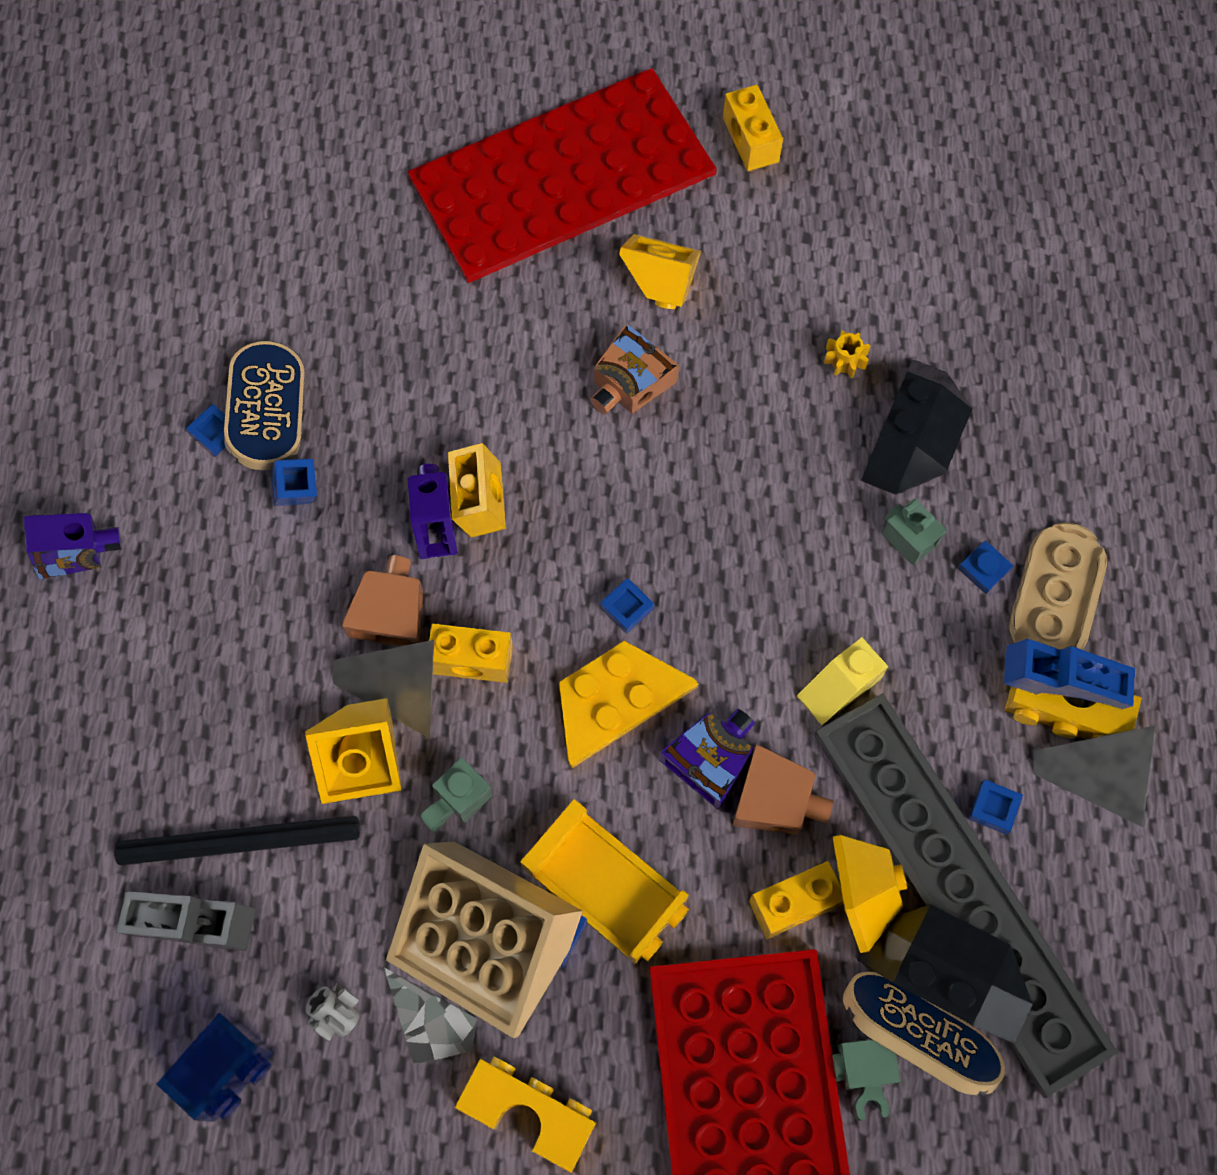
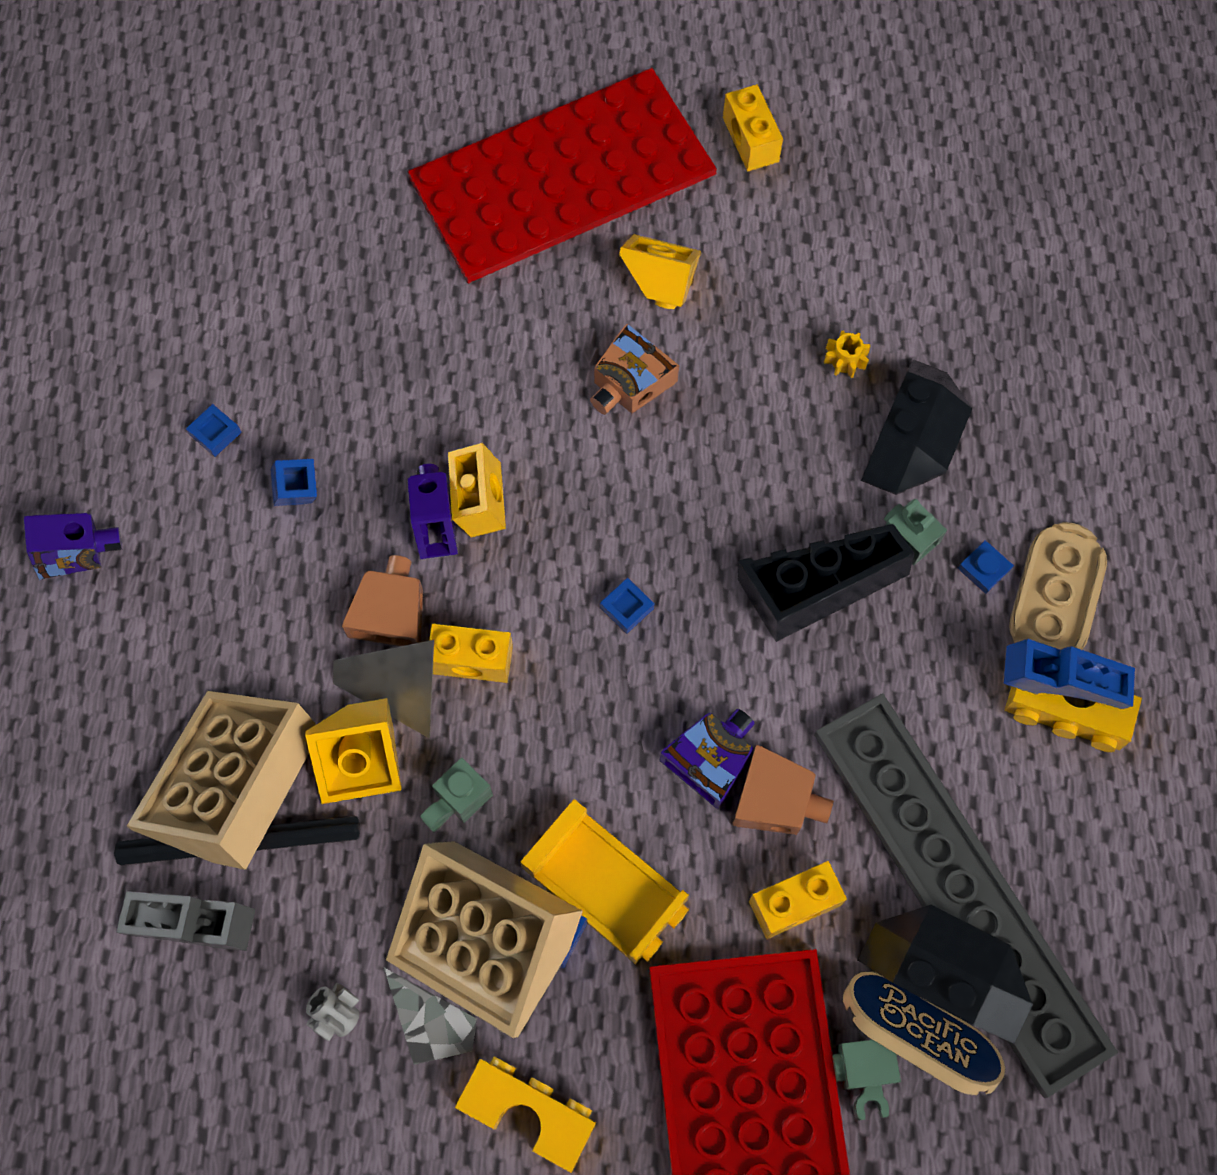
(216, 1069): clear blue brick -> none
(226, 777): none -> tan slope
(264, 404): tile -> none
(616, 697): yellow wing -> none
(819, 580): none -> black wedge
(843, 681): light yellow slope -> none
(868, 888): yellow slope -> none
(995, 807): blue plate -> none
(1103, 770): flat silver sticker -> none

